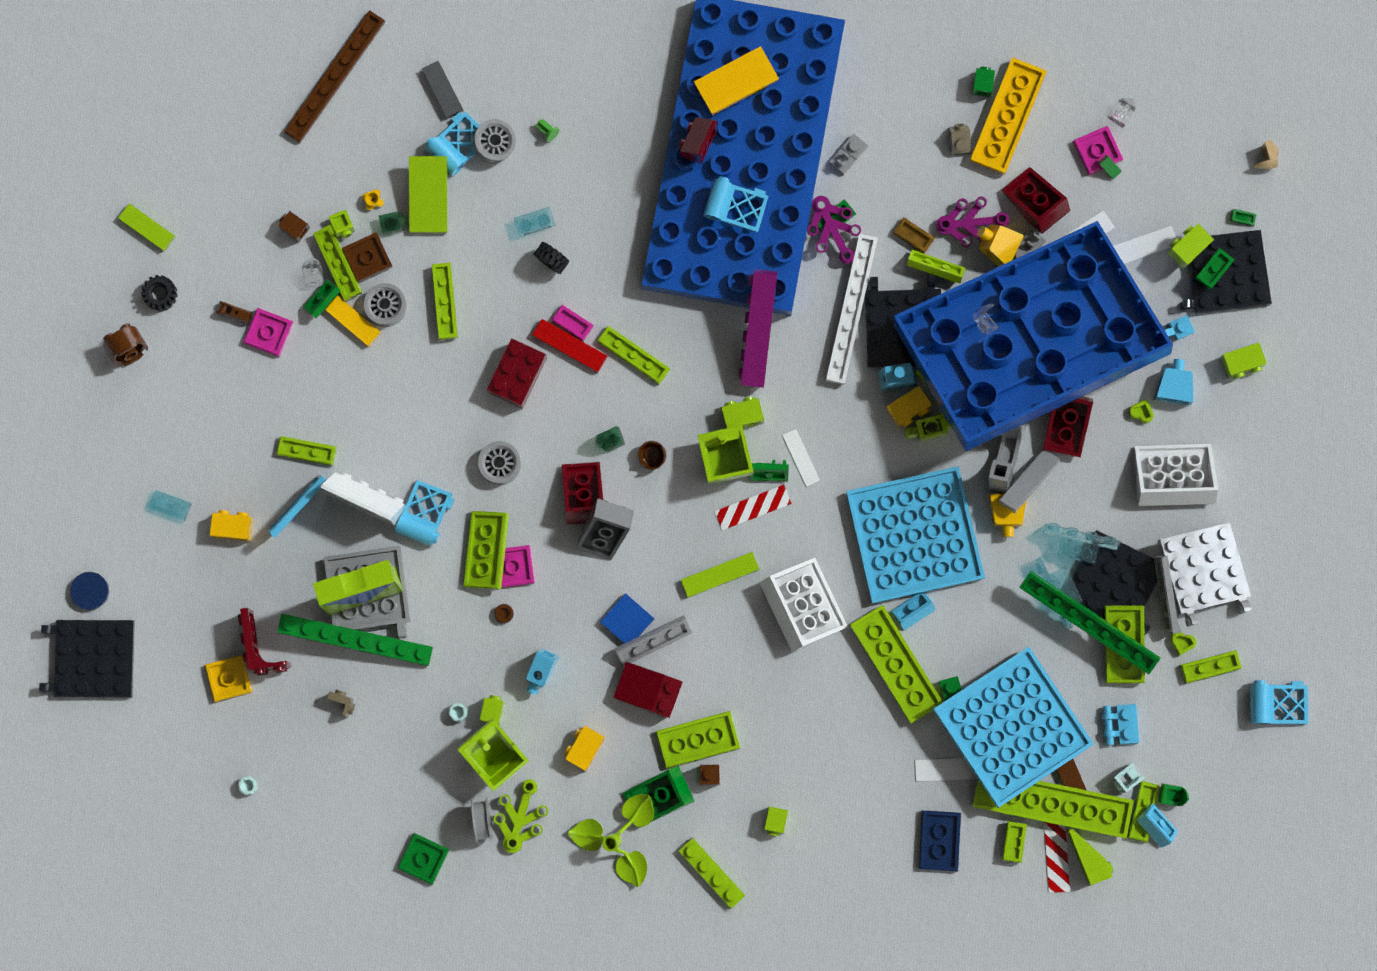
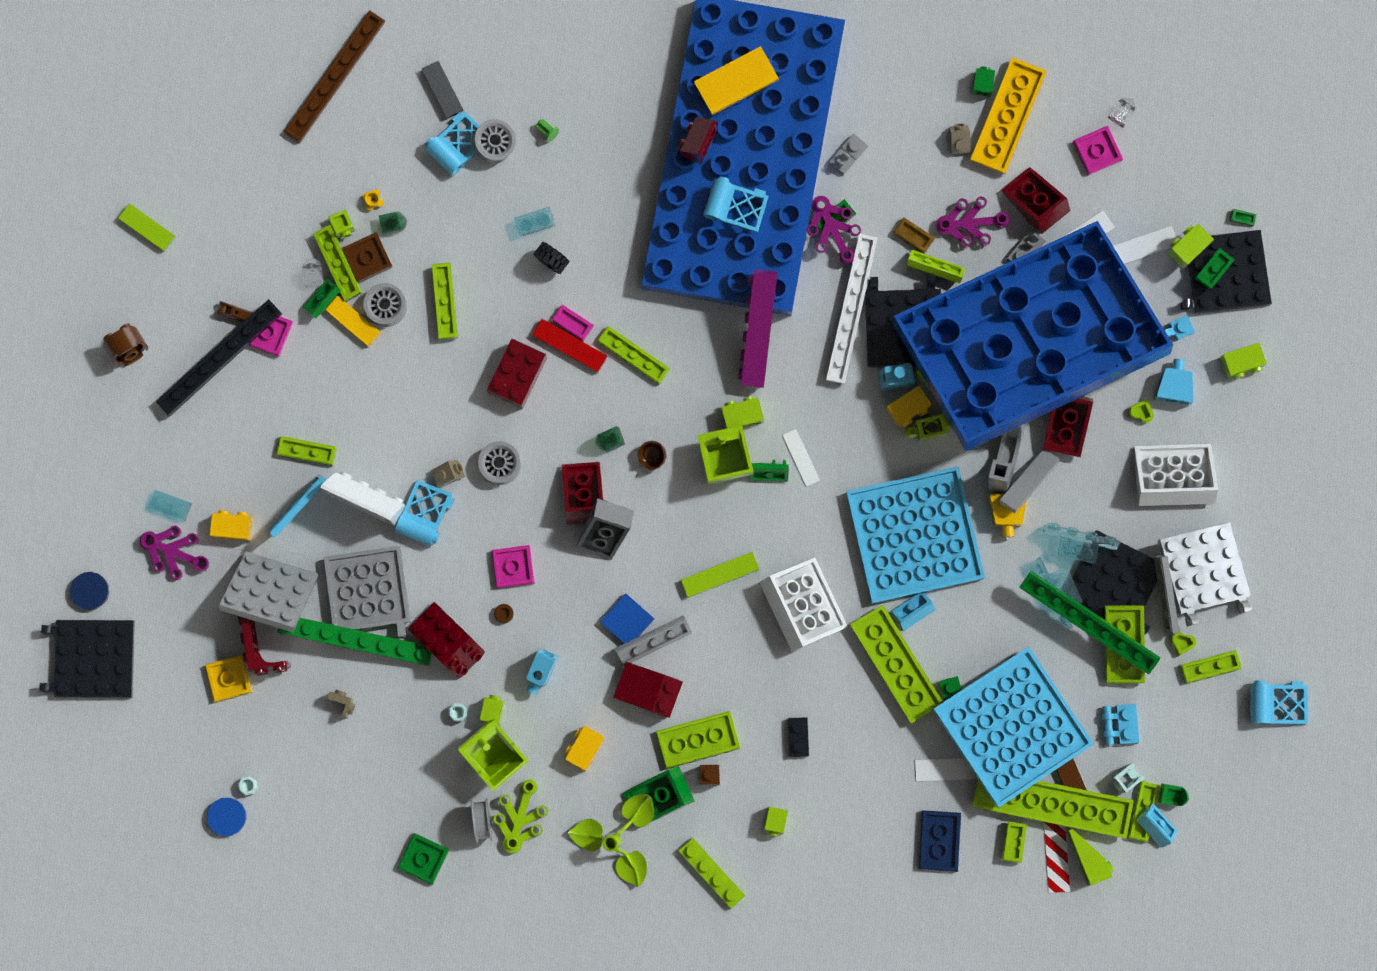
(151, 285): black tyre -> none
(171, 550): none -> magenta plant
(219, 357): none -> black plate
(226, 816): none -> blue tile
(269, 591): none -> light grey plate
(293, 226): reddish brown brick -> none
(358, 587): lime tile -> none
(428, 194): lime tile -> none
(446, 640): none -> dark red bracket
(447, 473): none -> dark tan bracket
(486, 550): lime tile -> none
(753, 507): sticker -> none
(798, 737): none -> black plate
(985, 323): clear plate -> none
(999, 243): yellow torso -> none
(1109, 166): green piece -> none
(1270, 153): tan plate -> none

